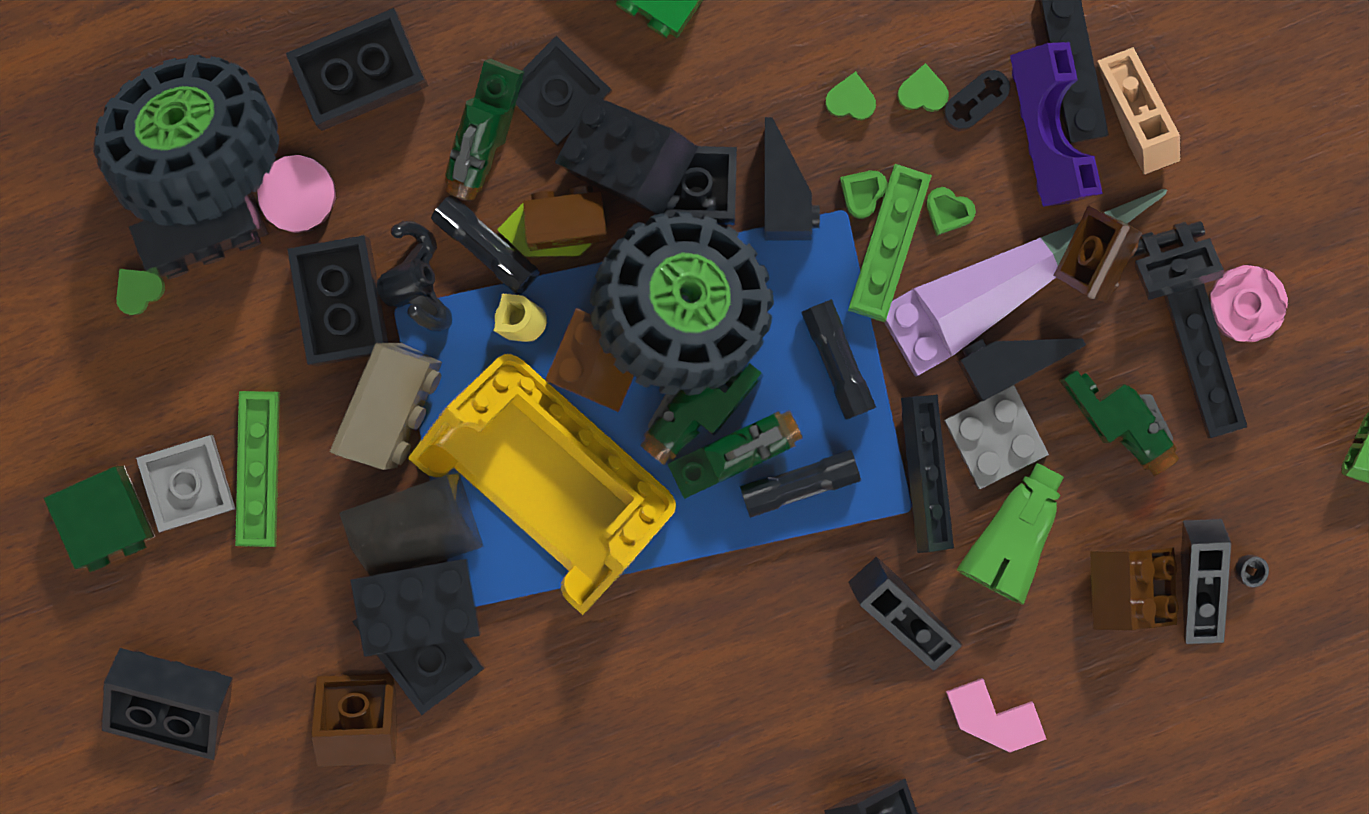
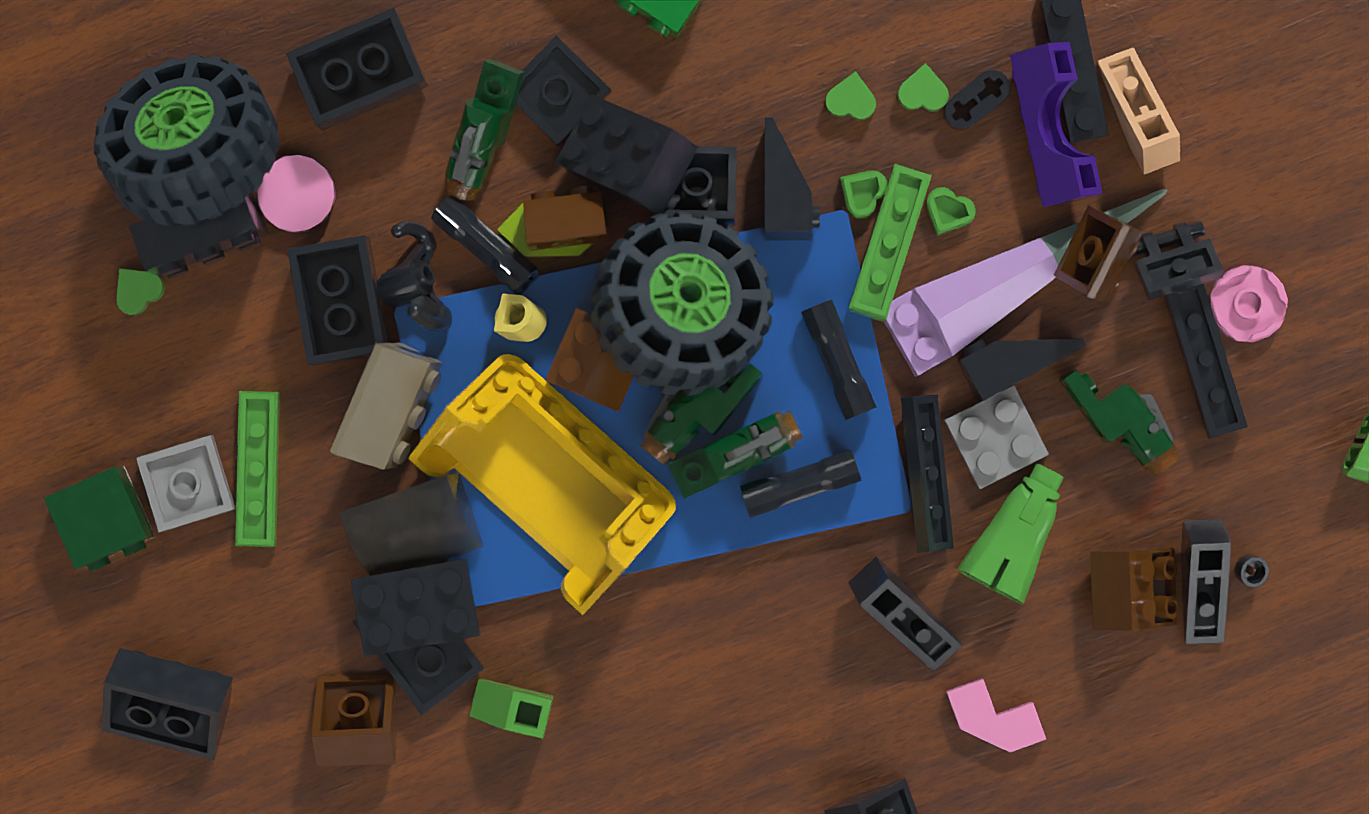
(512, 708): none -> bright green slope

